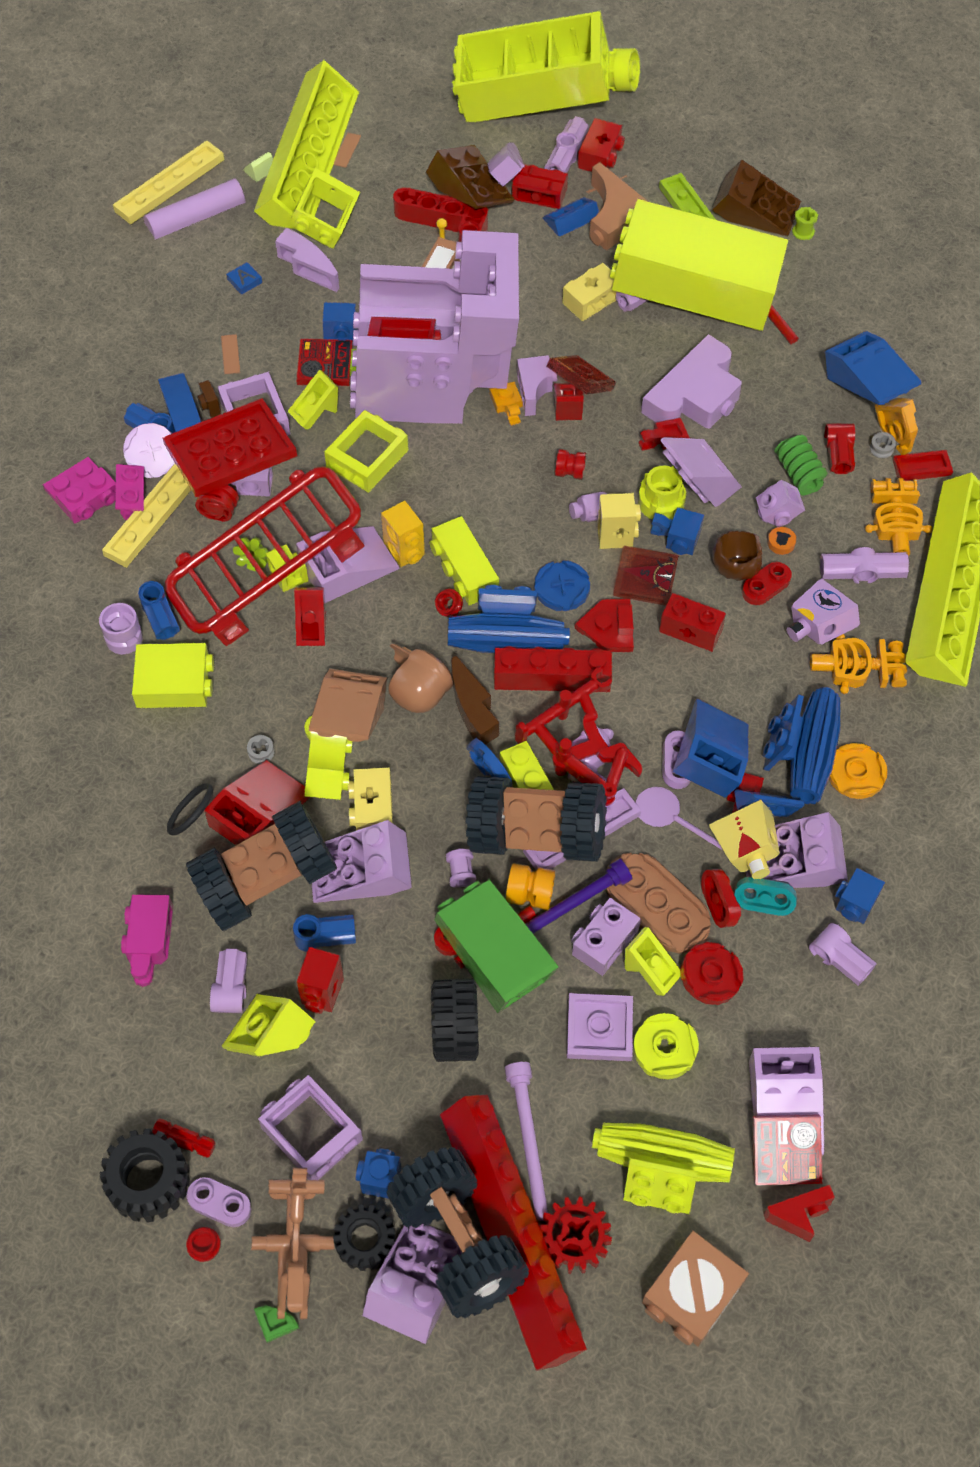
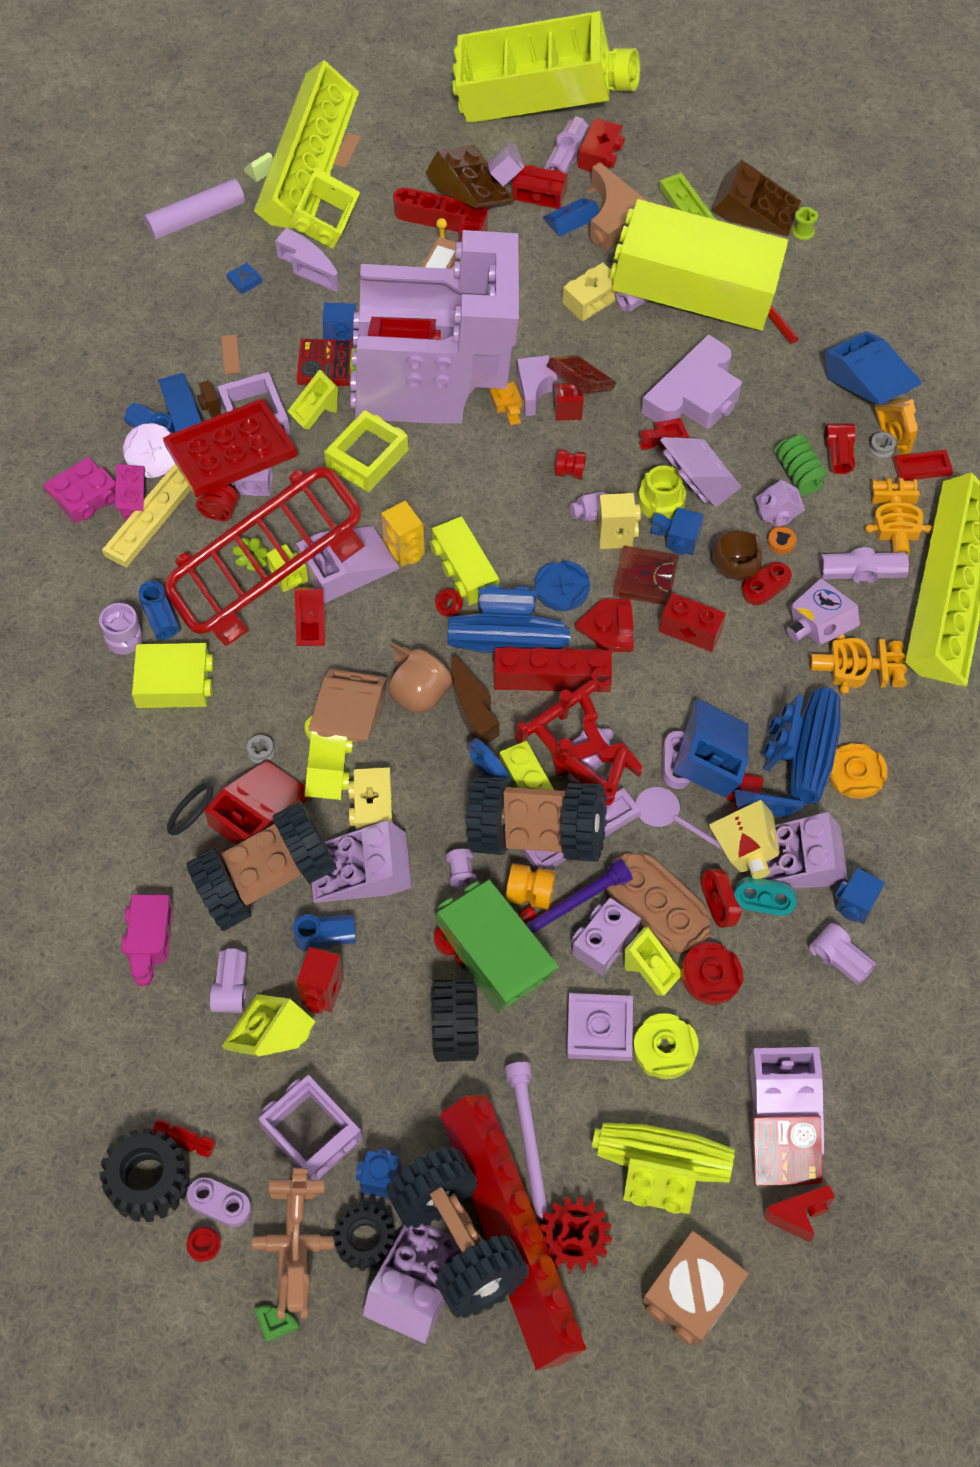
(168, 182): light yellow plate -> none

